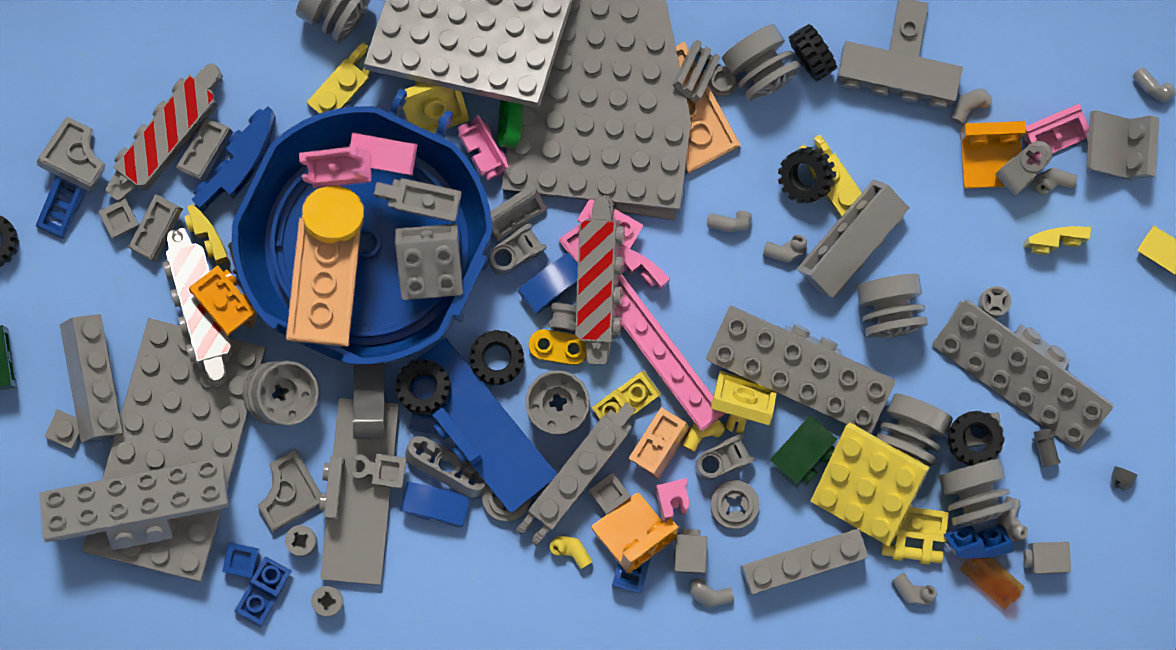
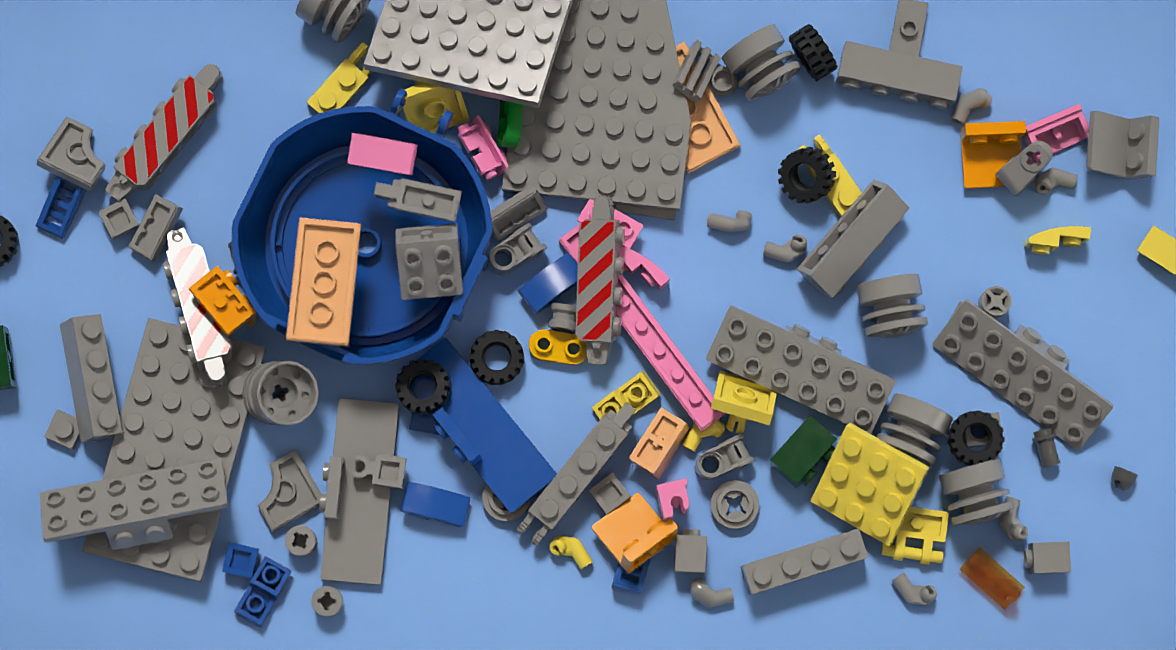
(199, 224): light yellow slope -> none
(204, 149): light grey plate -> none
(247, 153): blue slope -> none
(333, 214): yellow tile -> none
(337, 167): bright pink hinge -> none
(368, 401): dark grey beam -> none
(442, 454): light grey beam -> none
(542, 392): light grey wheel -> none
(984, 544): blue slope -> none
(1152, 87): light grey arm -> none

